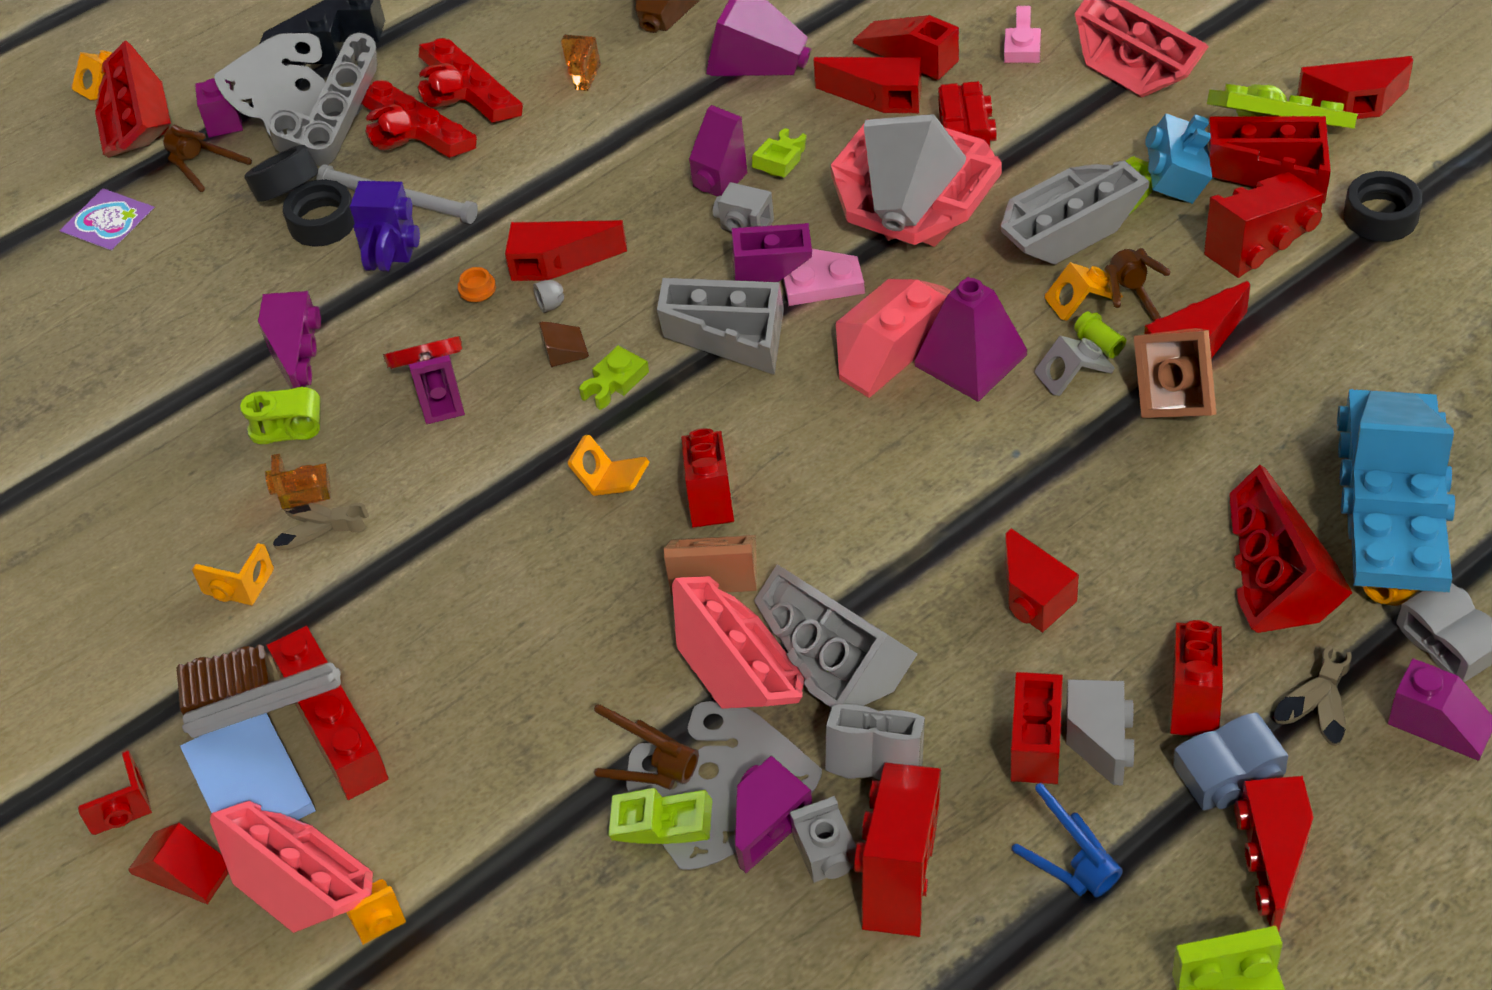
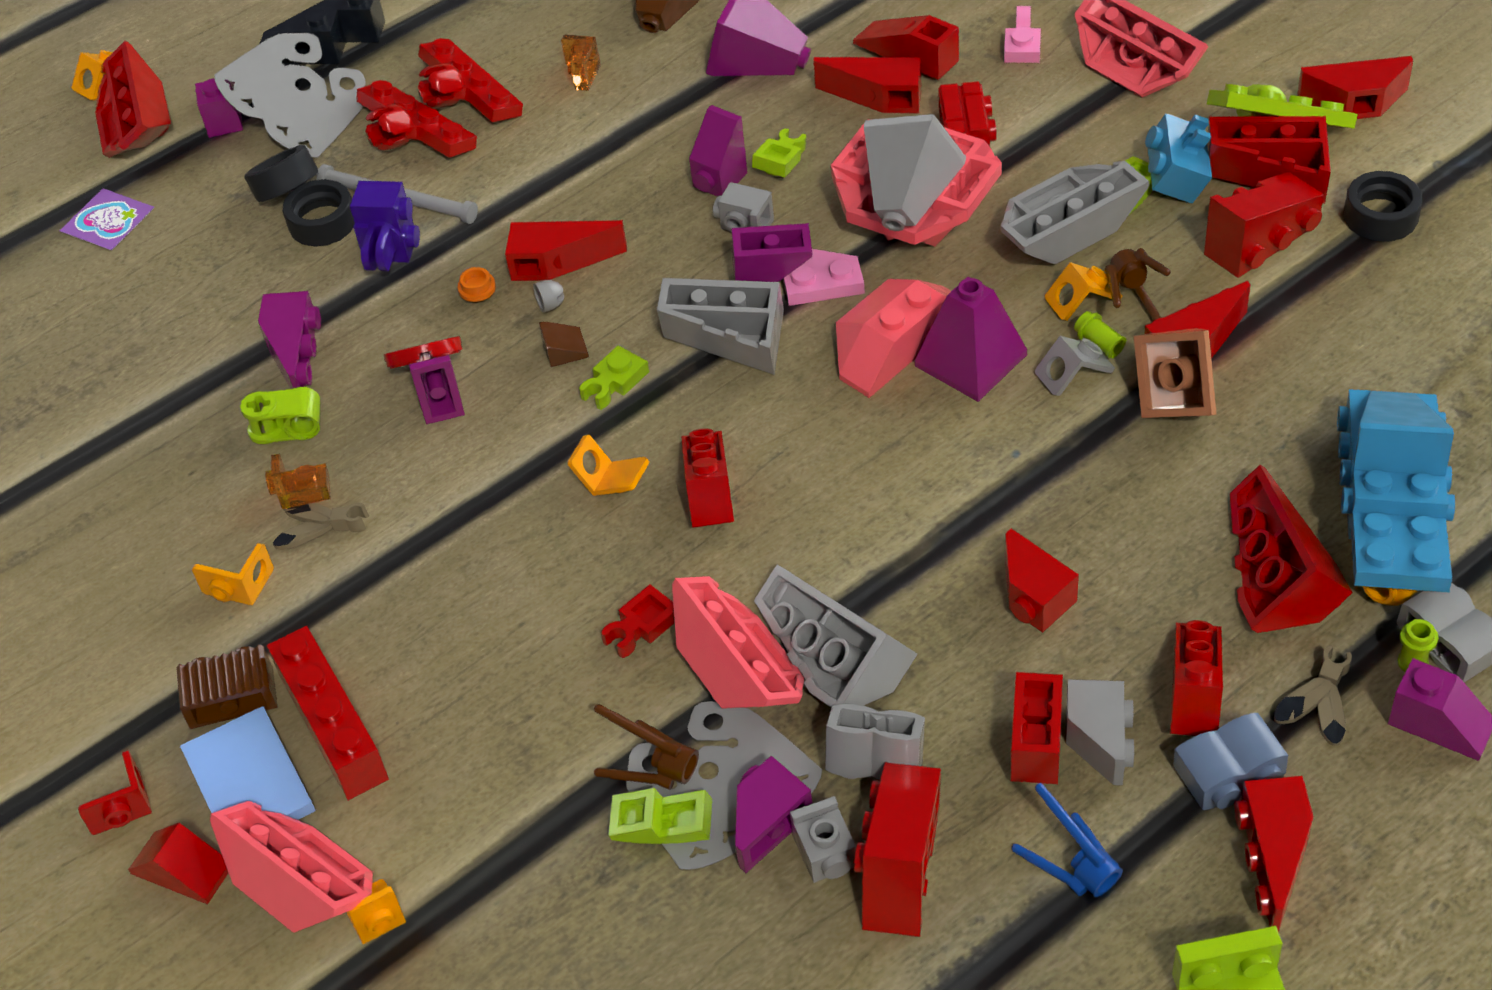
(187, 145): reddish brown plant -> none
(261, 700): light grey axle -> none
(332, 98): light grey beam -> none
(643, 616): none -> red plate
(724, 559): nougat slope -> none
(1418, 640): none -> lime pin

